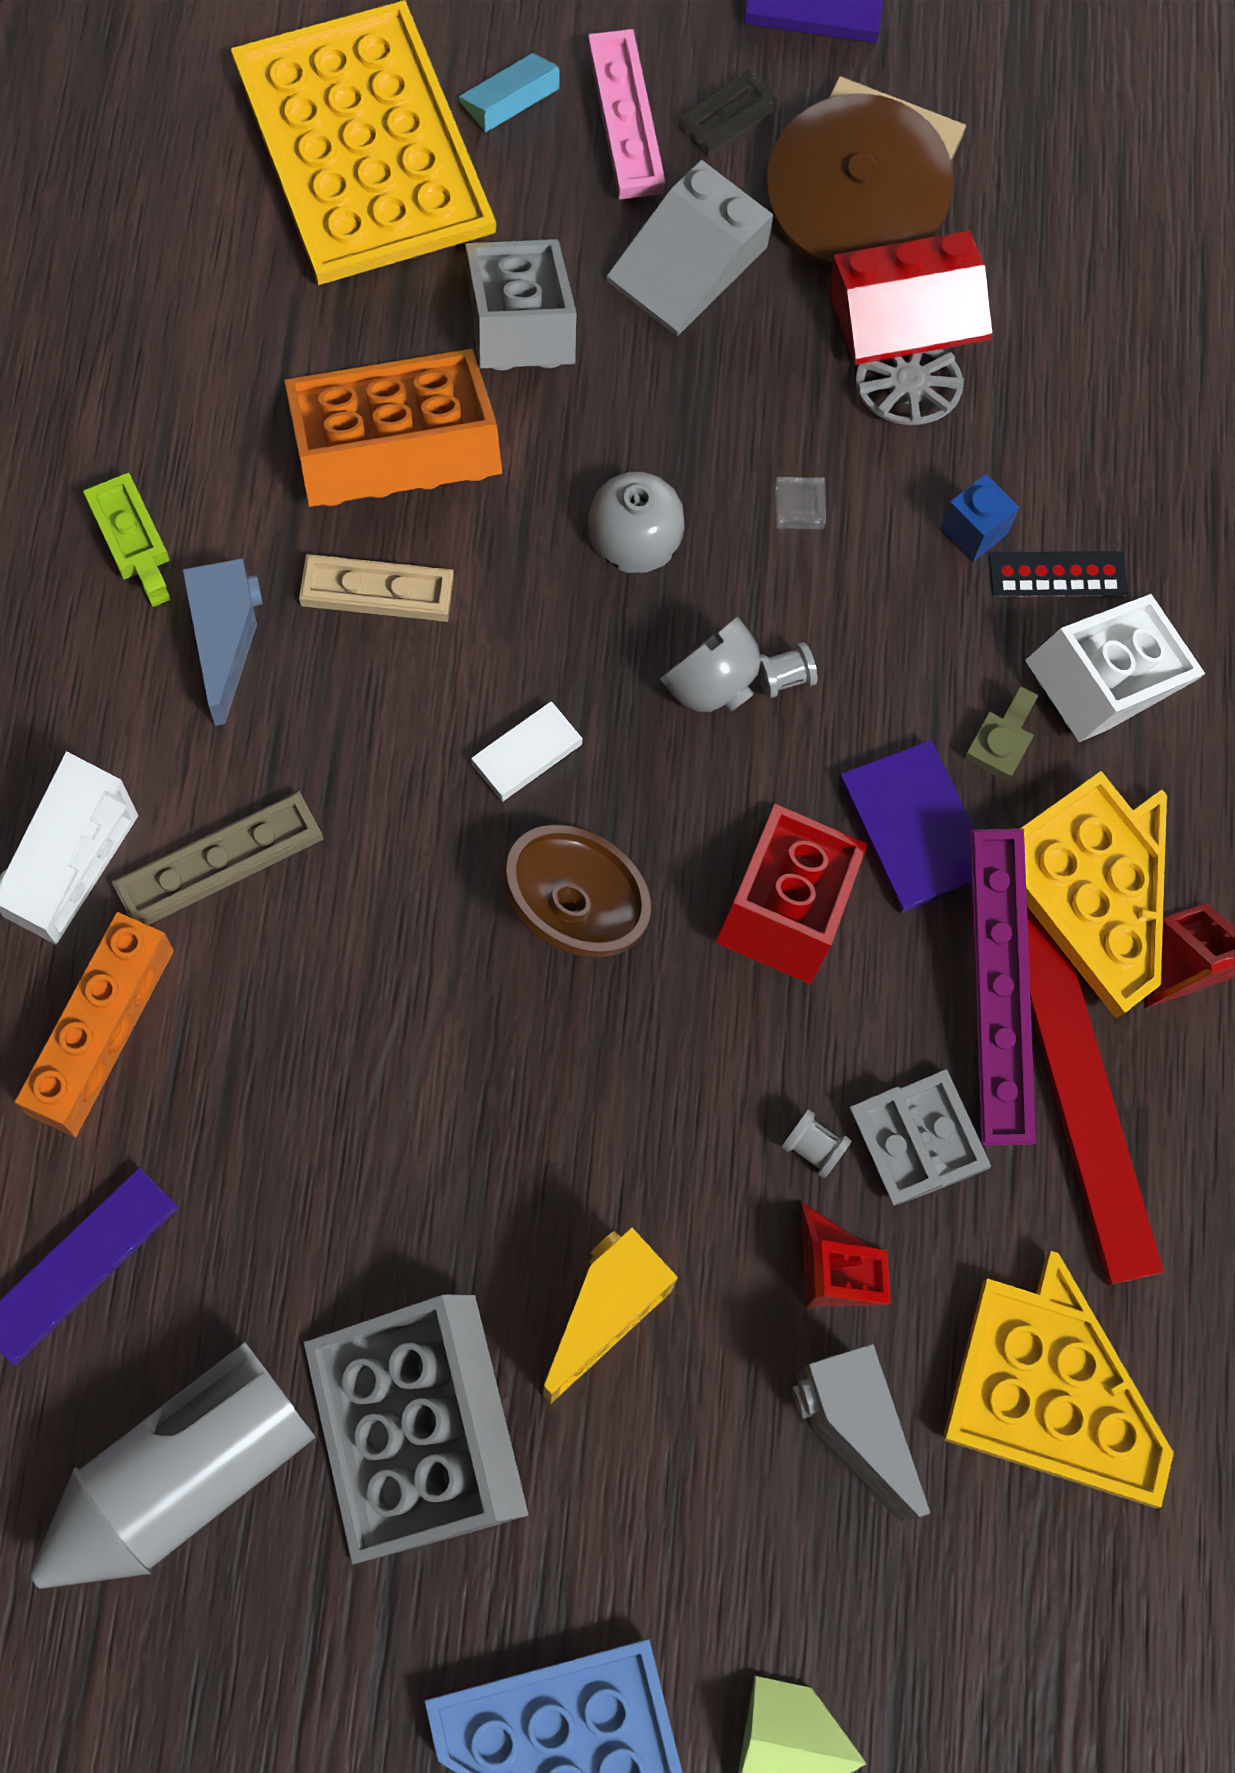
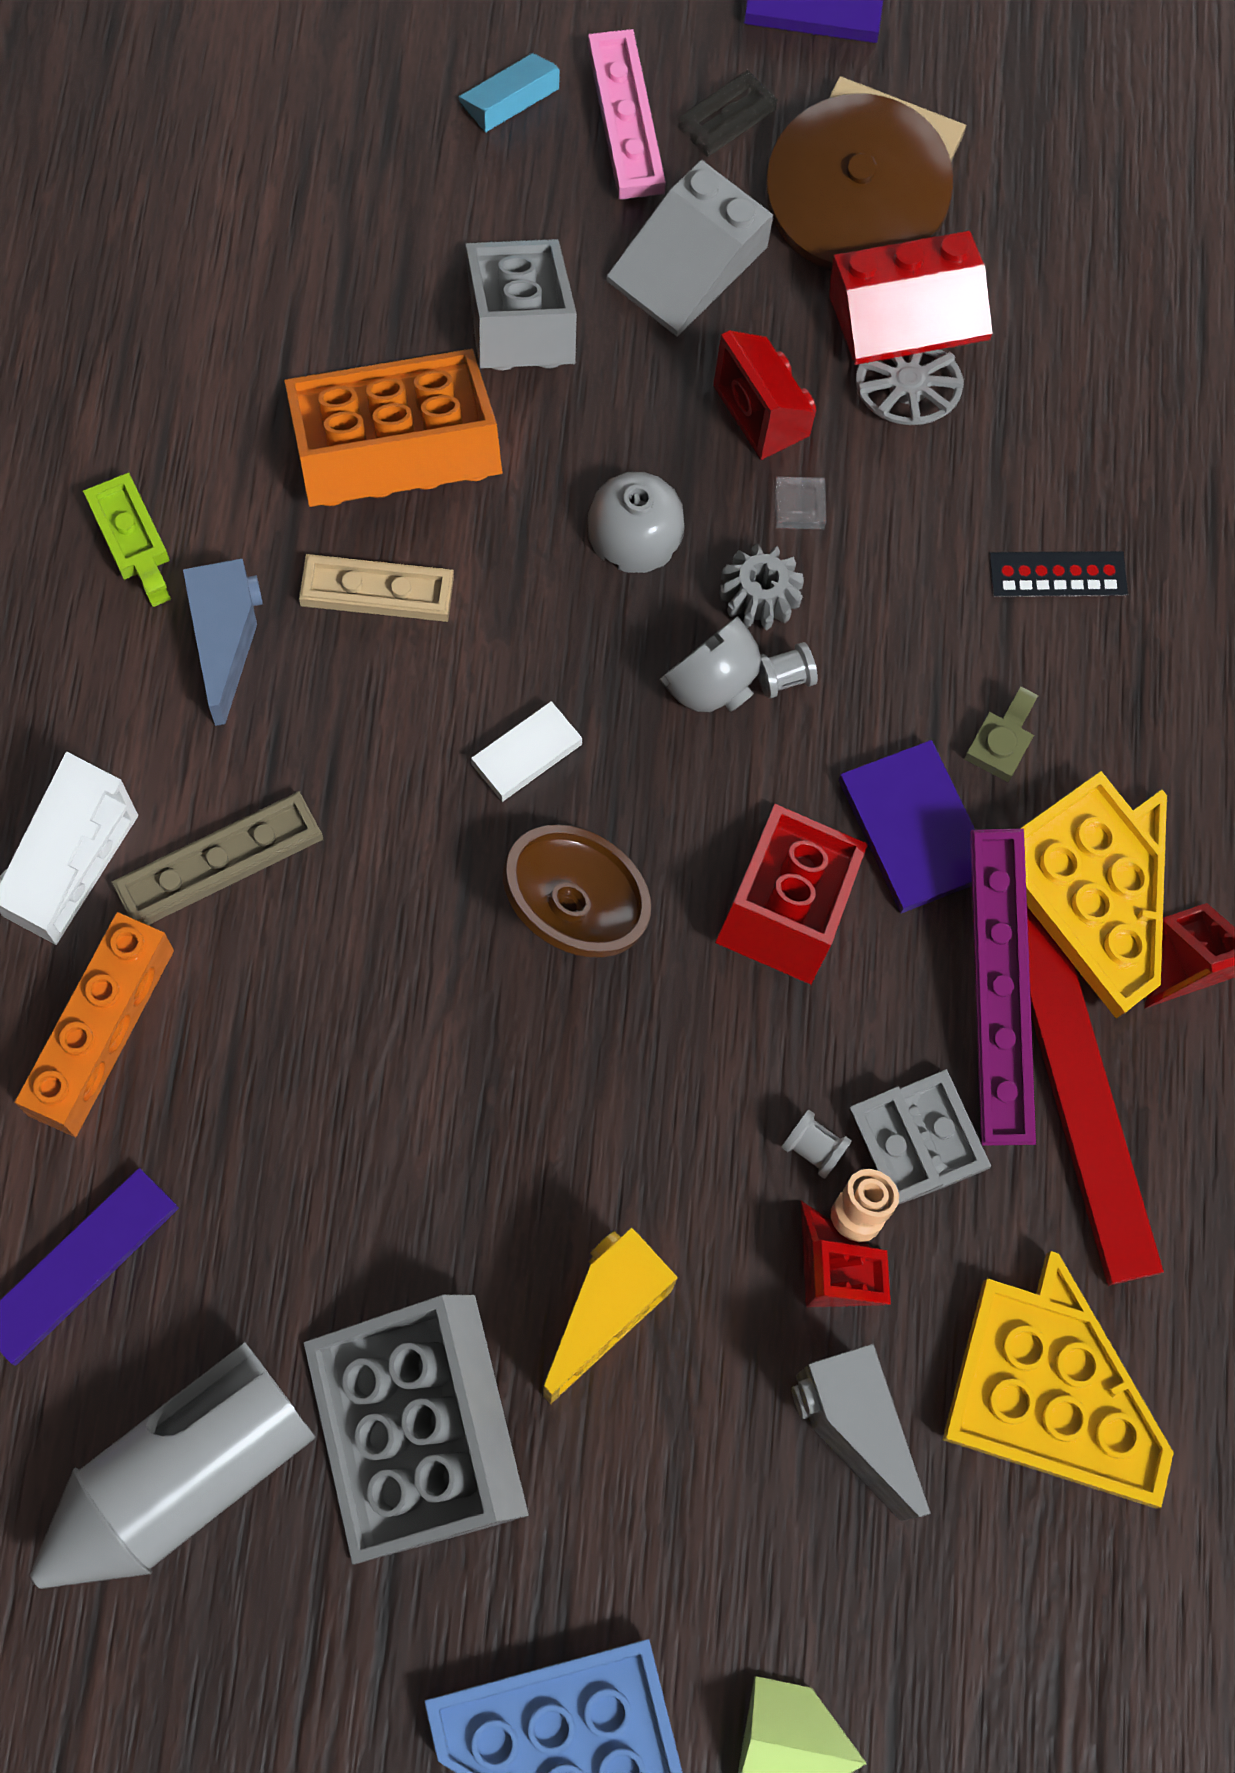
(362, 142): yellow plate -> none
(744, 589): none -> light grey gear
(762, 393): none -> red slope
(864, 1205): none -> light nougat wheel
(979, 517): blue brick -> none
(1113, 666): white slope -> none

